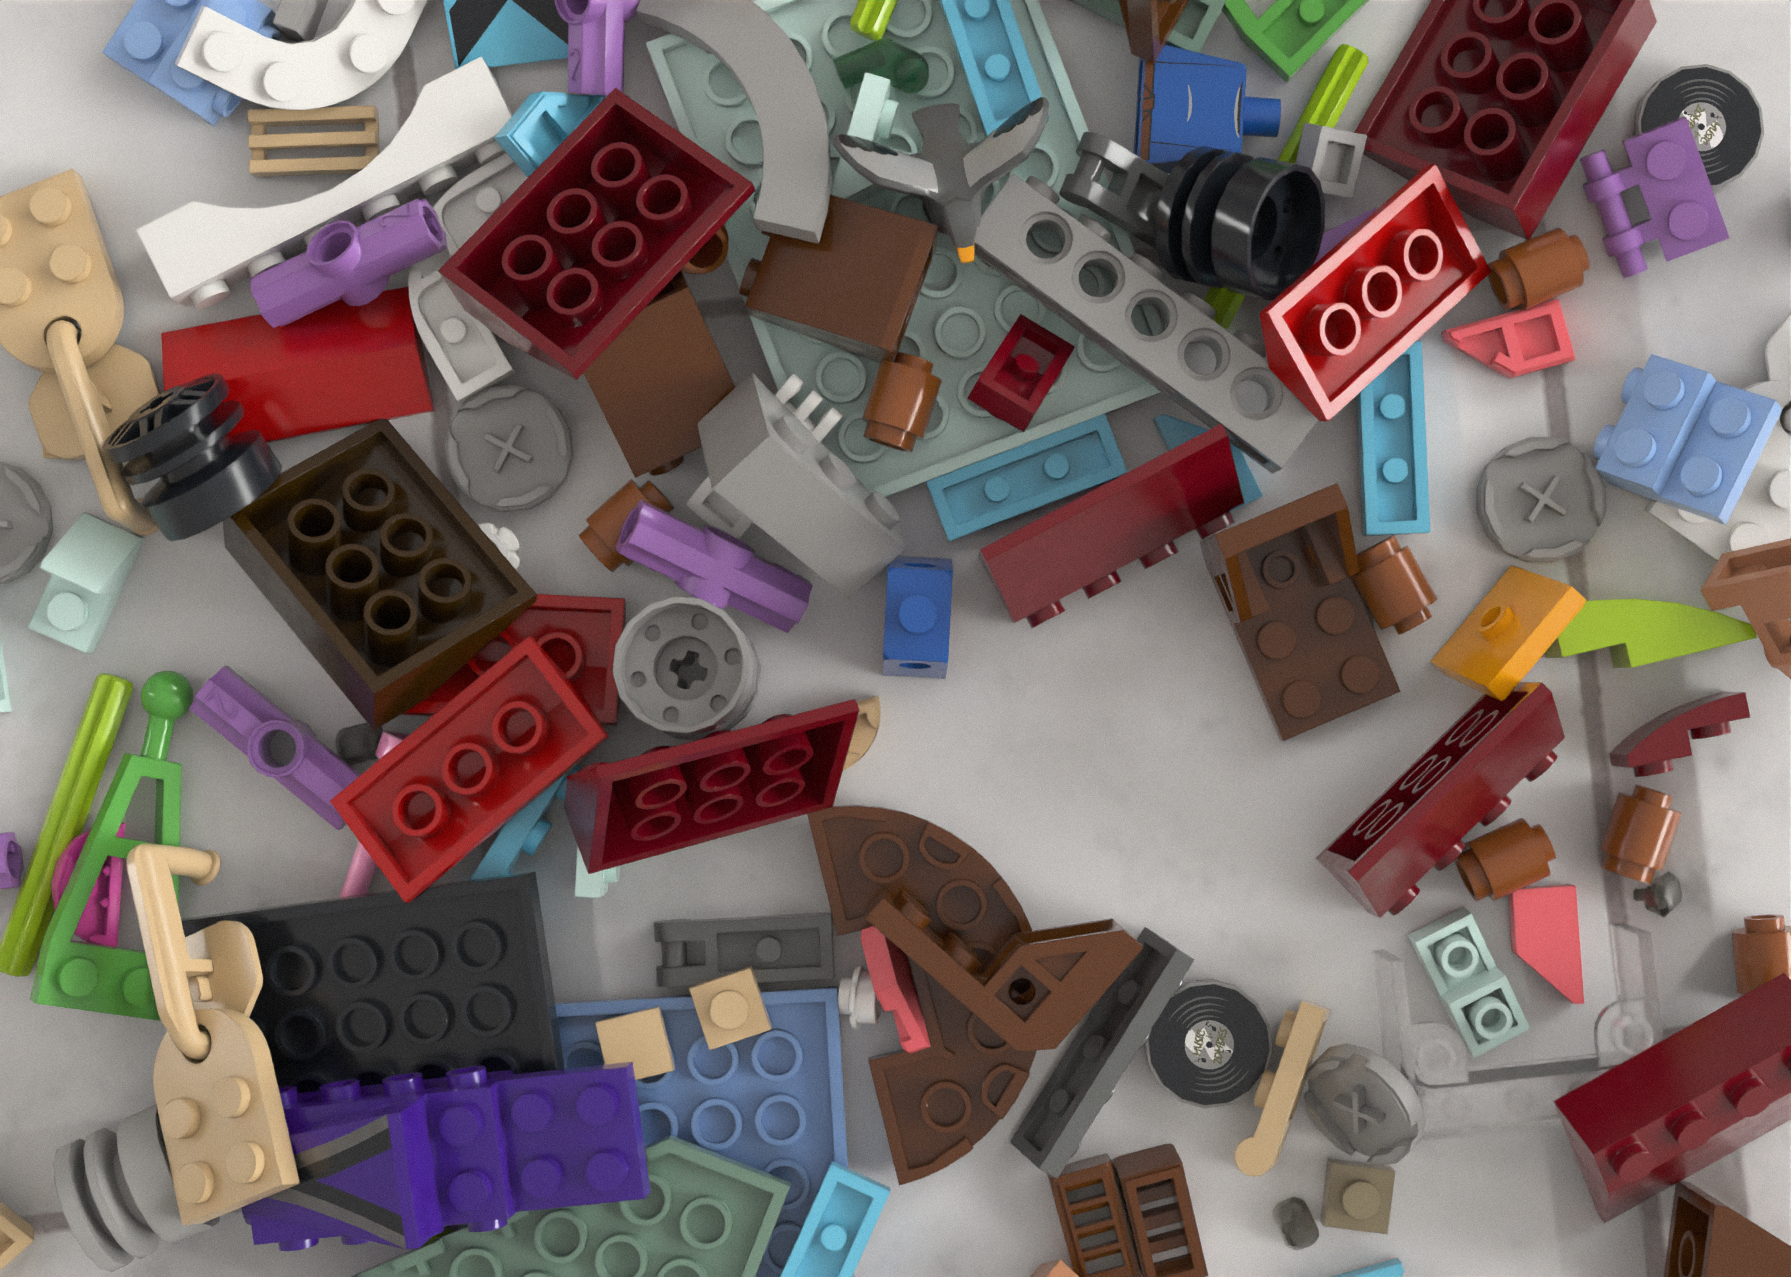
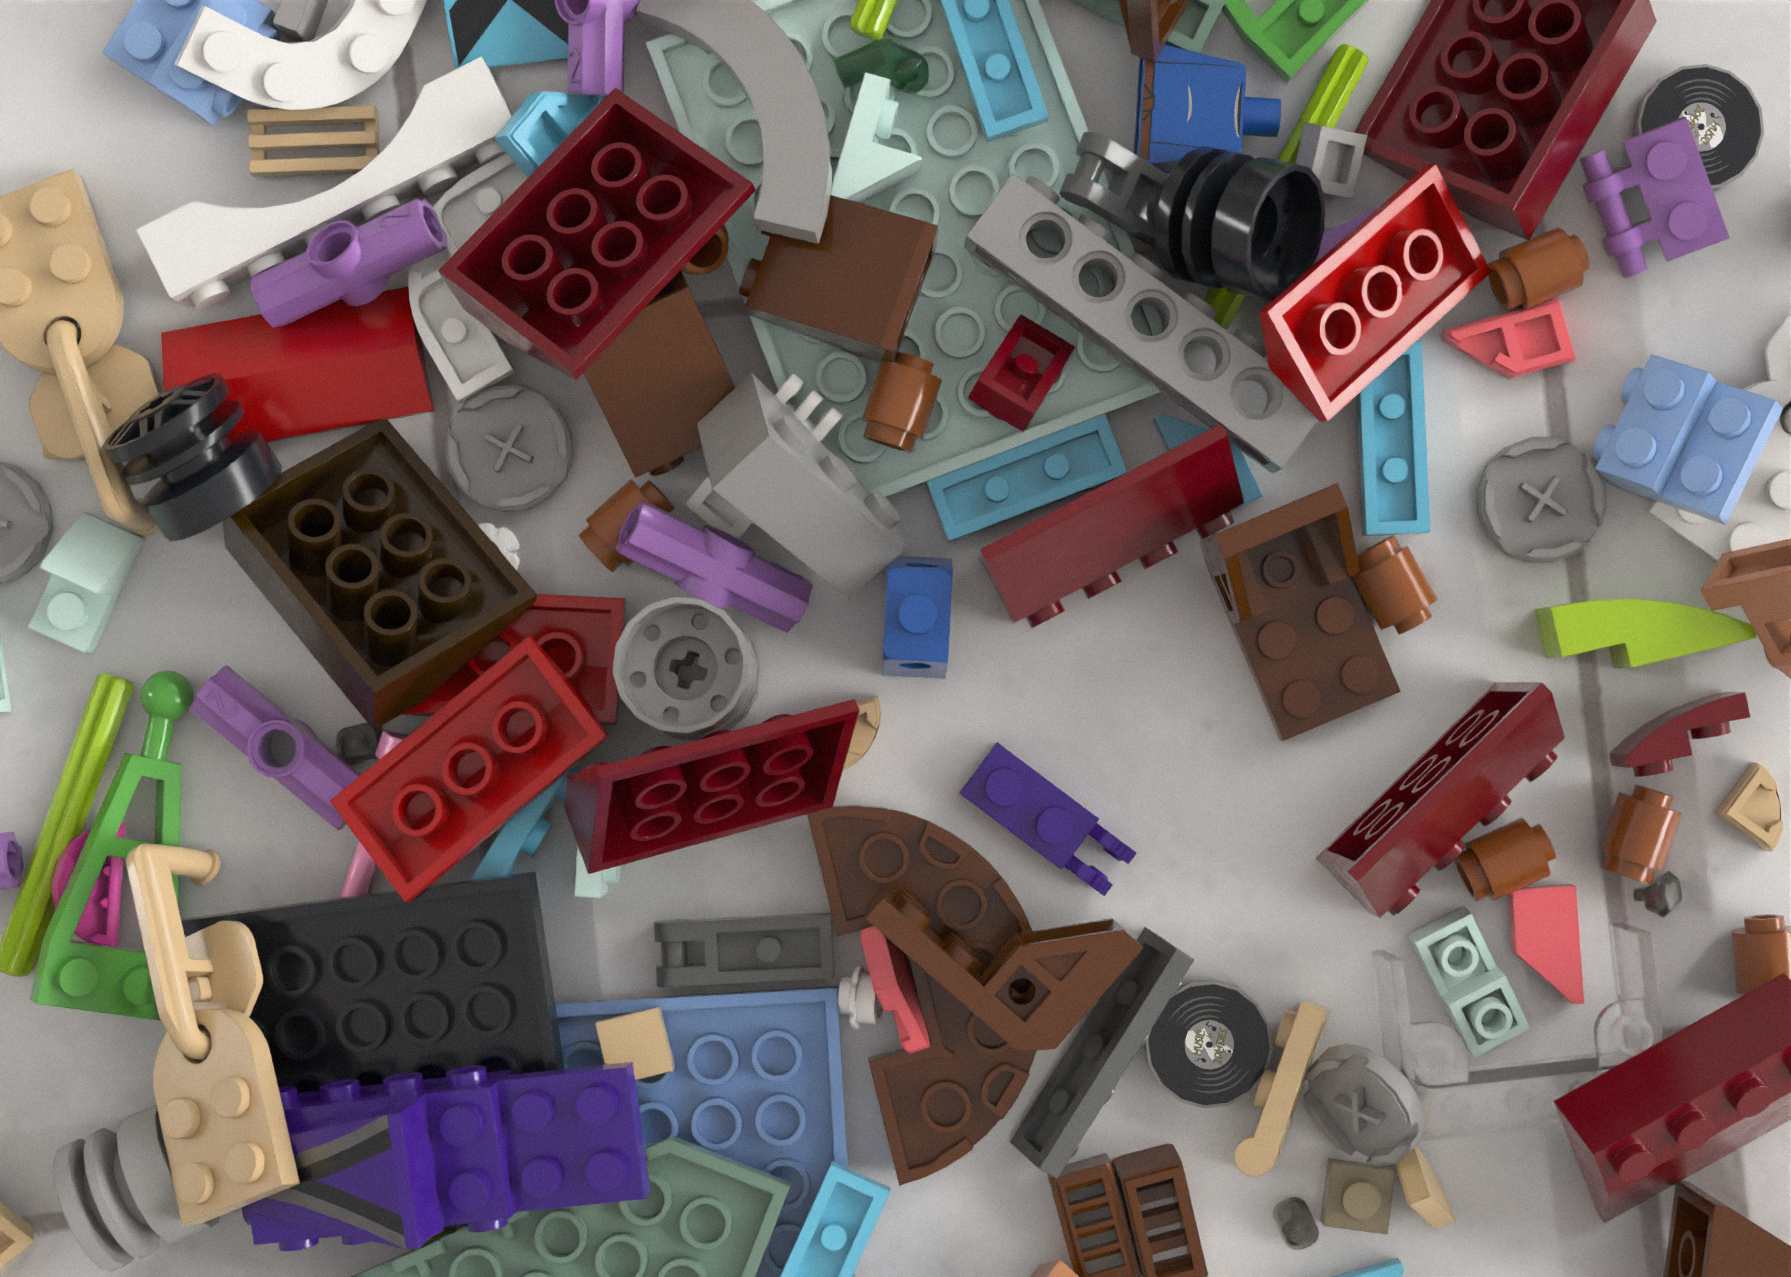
(730, 1008): tan plate -> none
(948, 170): animal -> none
(1040, 814): none -> dark purple hinge
(1424, 1190): none -> tan tile
(1508, 632): light orange plate -> none
(1754, 807): none -> tan tile

